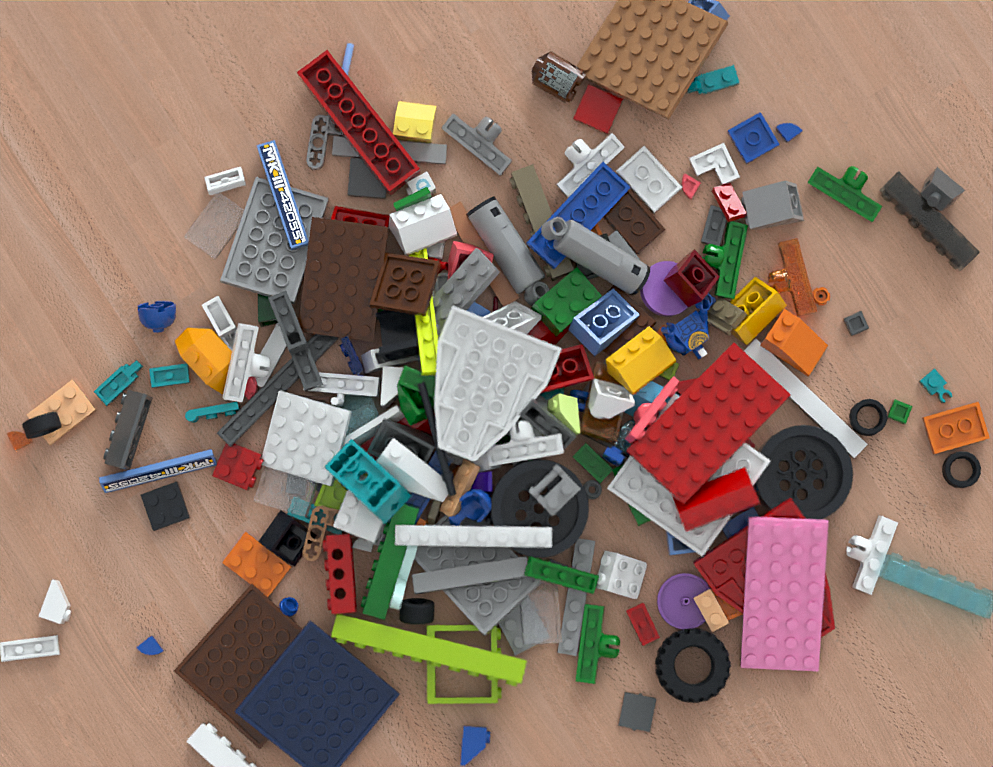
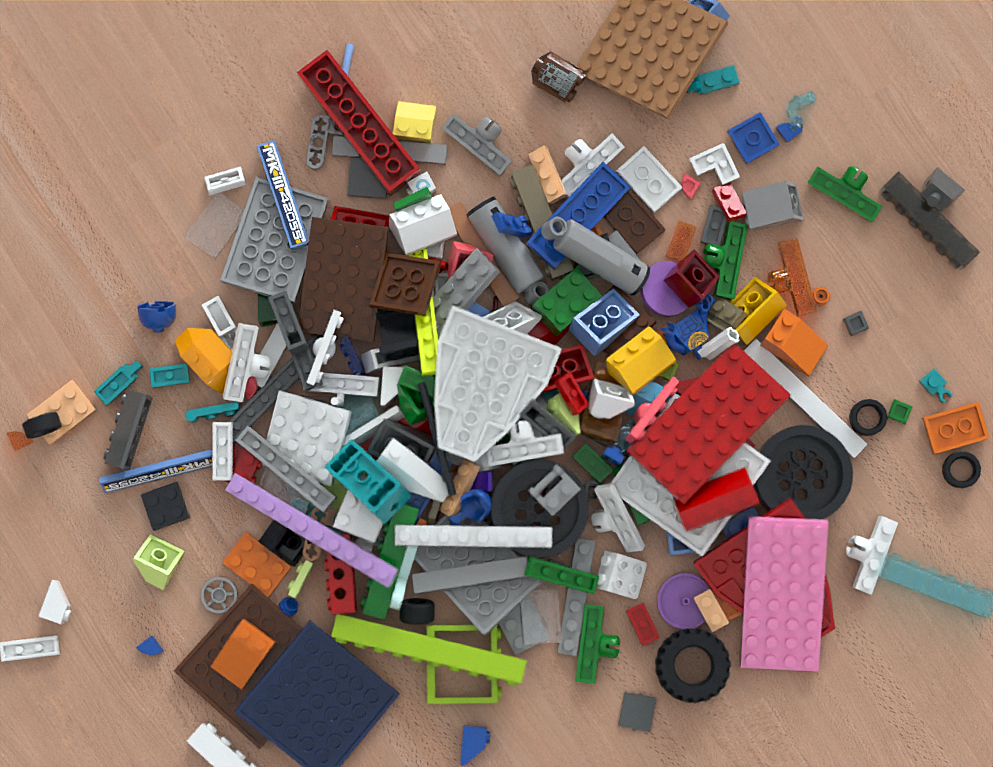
(157, 561): none -> yellowish green slope
(218, 594): none -> light grey wheel
(222, 451): none -> white tile
(243, 653): none -> orange slope
(286, 469): none -> light grey plate
(296, 585): none -> yellowish green plate
(312, 530): none -> lavender plate
(324, 348): none -> white plate
(511, 225): none -> blue plate
(547, 174): none -> light nougat plate
(571, 393): none -> red plate
(598, 109): red tile -> none
(616, 518): none -> white plate
(681, 241): none -> clear orange plate
(720, 343): none -> white axle
(796, 104): none -> clear light blue piece

